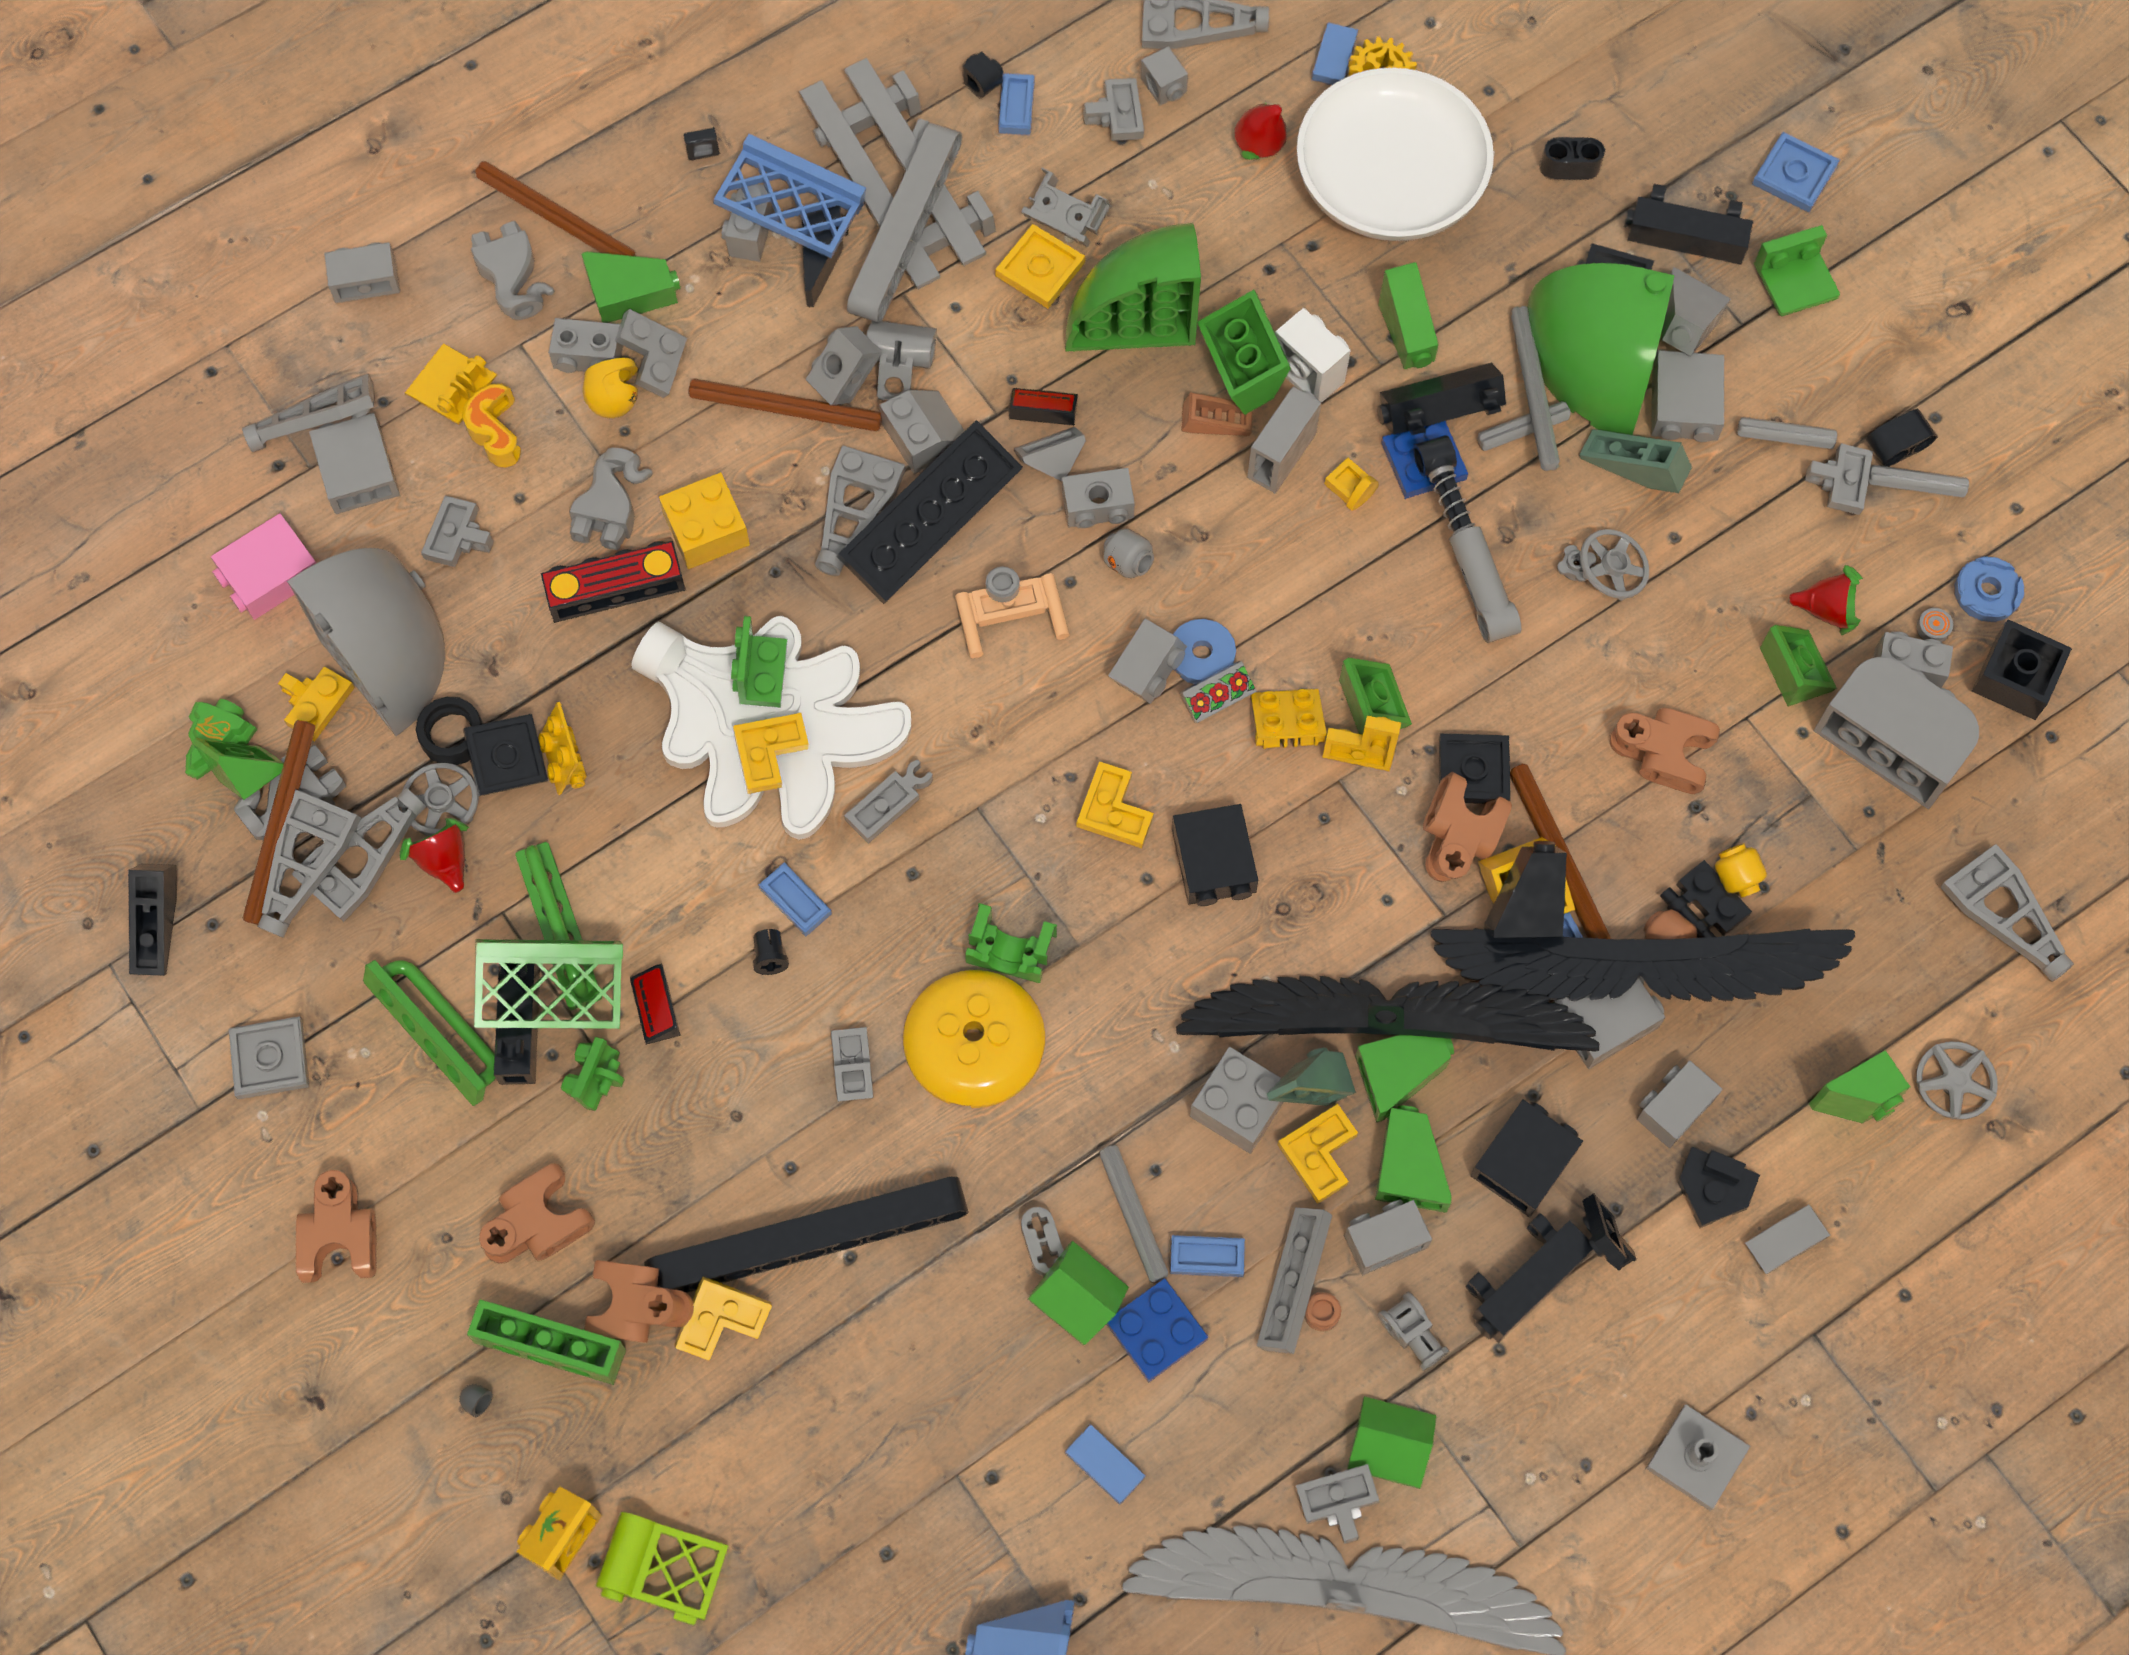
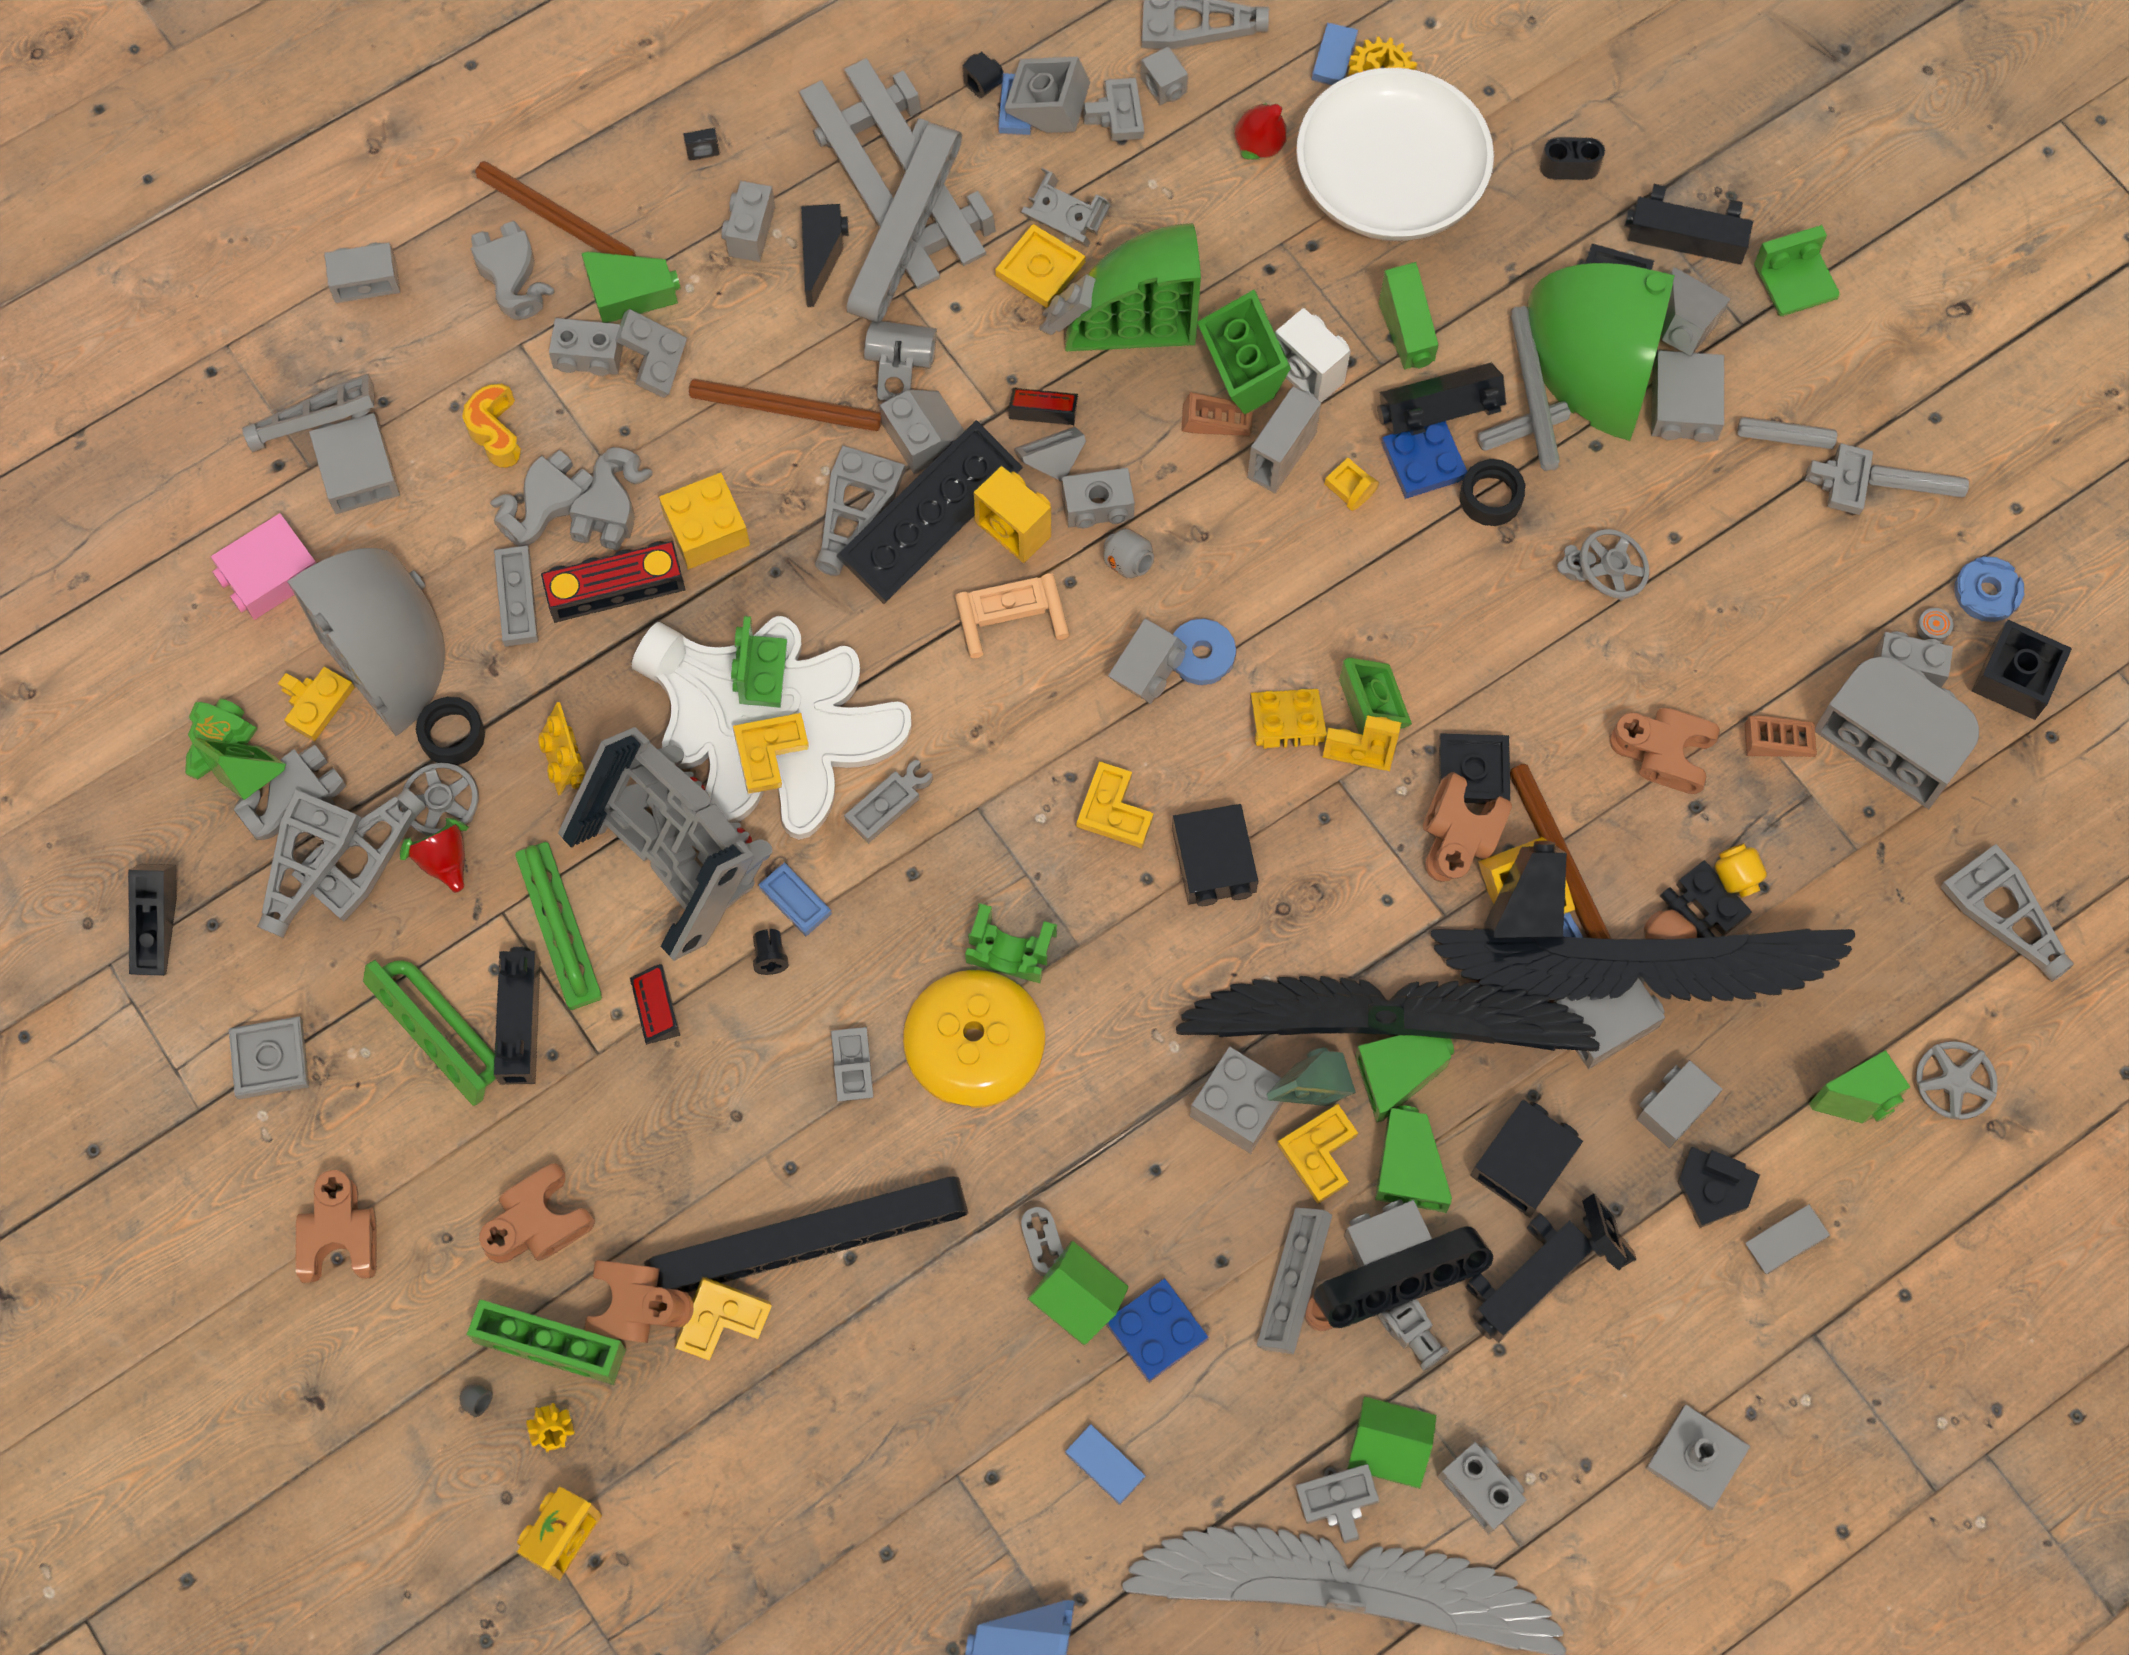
(289, 782): dark orange axle -> none
(449, 382): yellow hinge -> none
(455, 533): light grey hinge -> none
(505, 755): black plate -> none
(516, 596): none -> light grey plate
(546, 497): none -> light grey hips
(547, 952): fence -> none
(550, 1427): none -> yellow gear
(597, 1074): bright green hips -> none
(606, 387): yellow helmet -> none
(629, 1563): lime piece -> none
(679, 822): none -> light grey container
(807, 177): medium blue fence -> none
(843, 365): light grey brick -> none
(1002, 584): light grey tile -> none
(1013, 513): none -> yellow brick
(1049, 93): none -> light grey slope
(1068, 305): none -> light grey plate
(1133, 1213): light grey axle -> none
(1207, 1256): medium blue tile -> none
(1218, 691): tile -> none
(1403, 1277): none -> black beam
(1483, 1487): none -> light grey brick
(1495, 613): piece -> none
(1498, 470): none -> black tyre
(1643, 460): sand green slope -> none
(1757, 747): none -> nougat slope
(1795, 172): medium blue tile -> none
(1796, 664): bright green slope -> none
(1832, 600): red hat -> none
(1901, 437): black beam -> none

